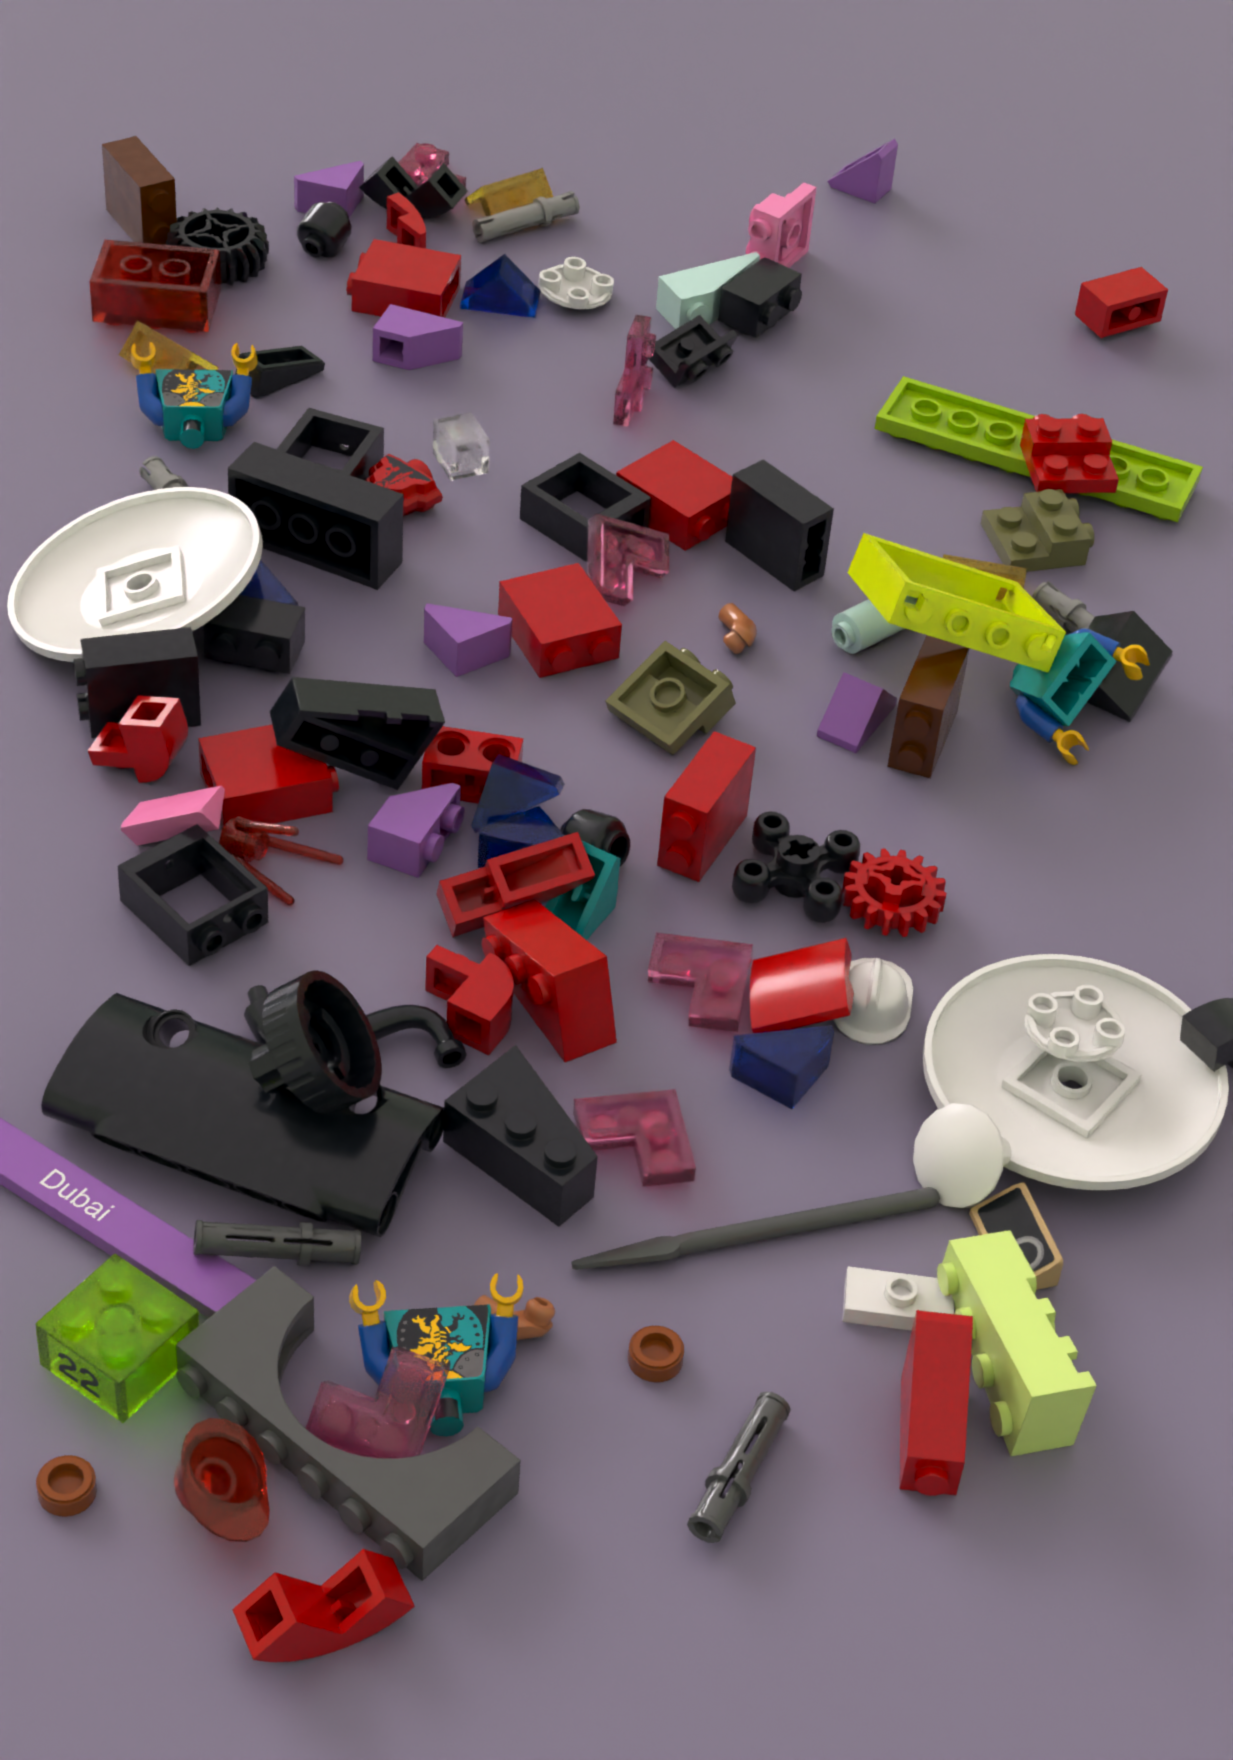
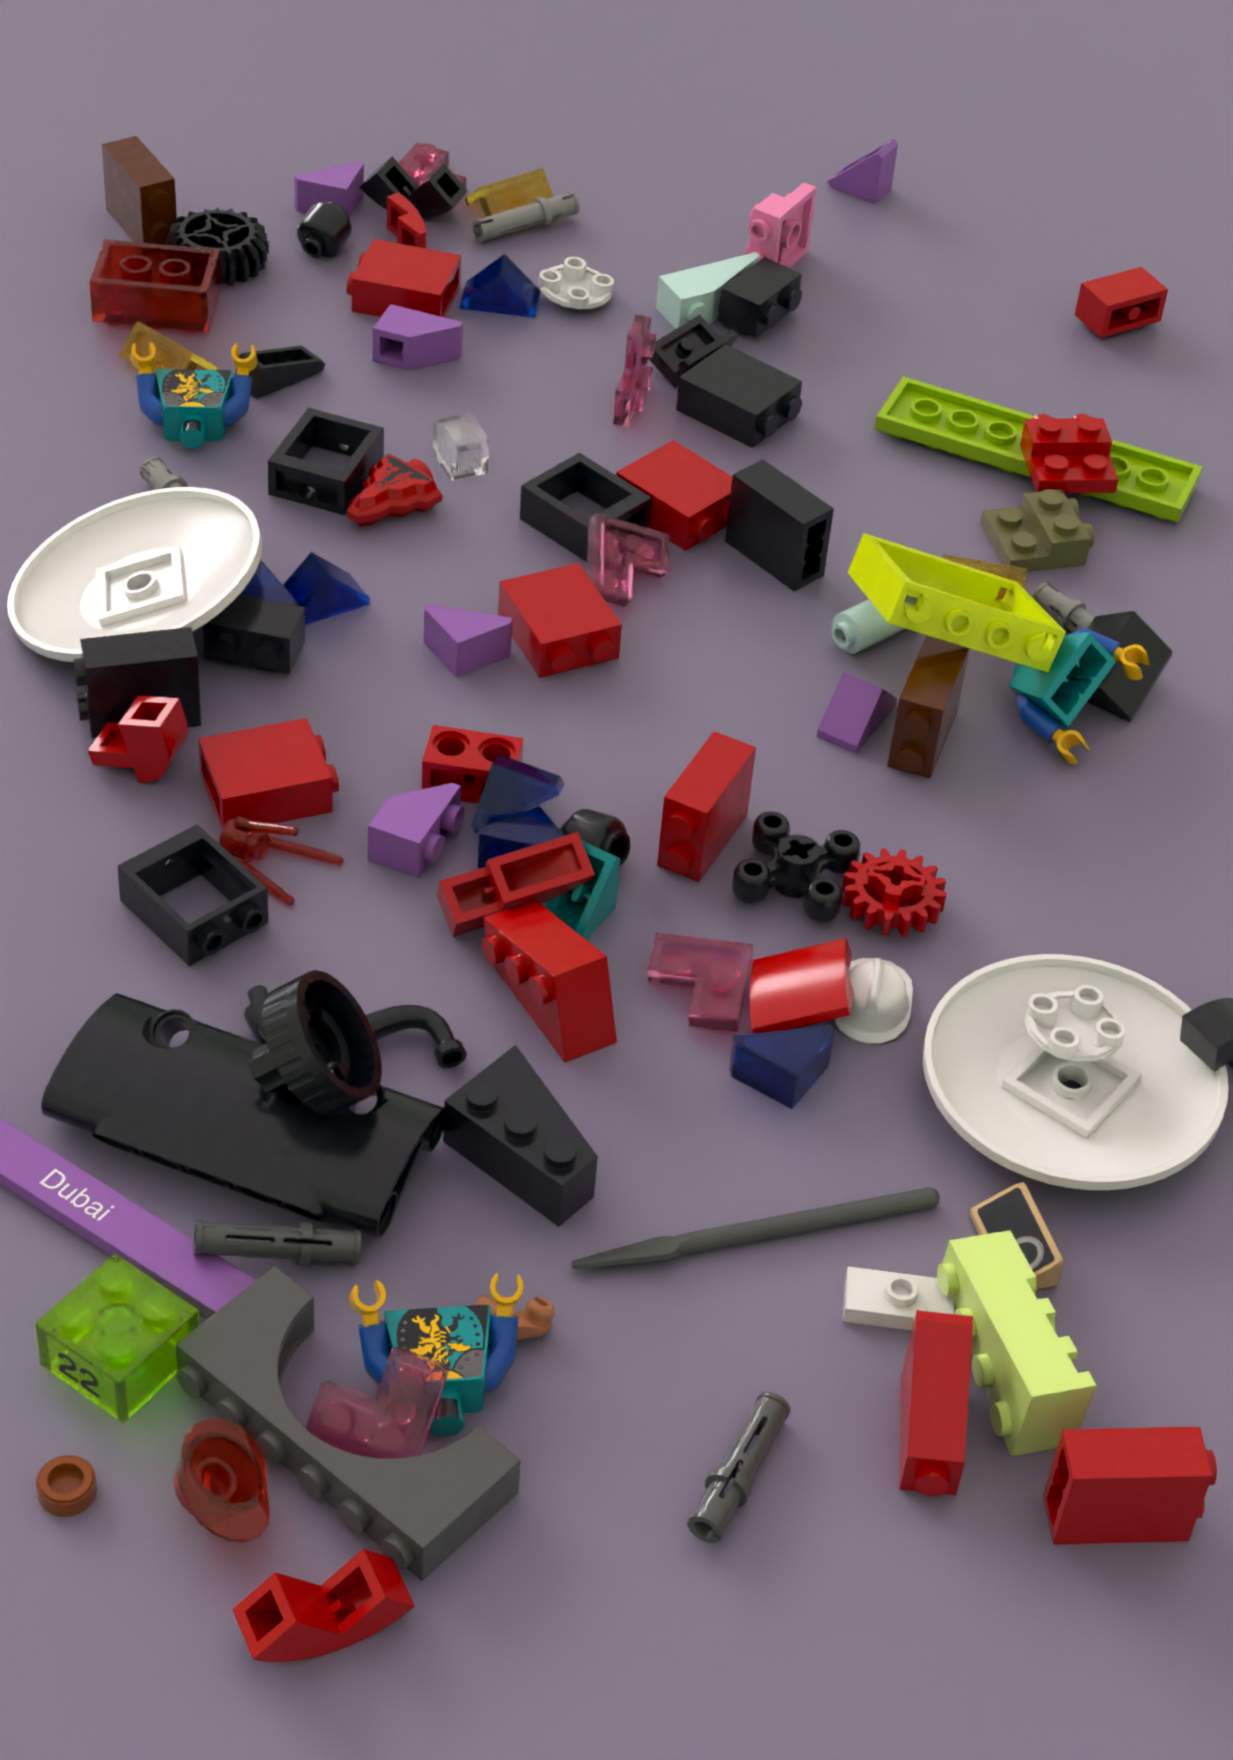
(171, 815): bright pink slope -> none
(321, 514): black brick -> none
(324, 589): none -> clear blue slope
(358, 725): black wedge -> none
(476, 996): red brick -> none
(646, 1122): clear pink plate -> none
(656, 1353): dark orange tile -> none
(672, 697): olive plate -> none
(739, 395): none -> black brick
(742, 628): nougat arm -> none
(960, 1155): white dish -> none
(1128, 1485): none -> red brick

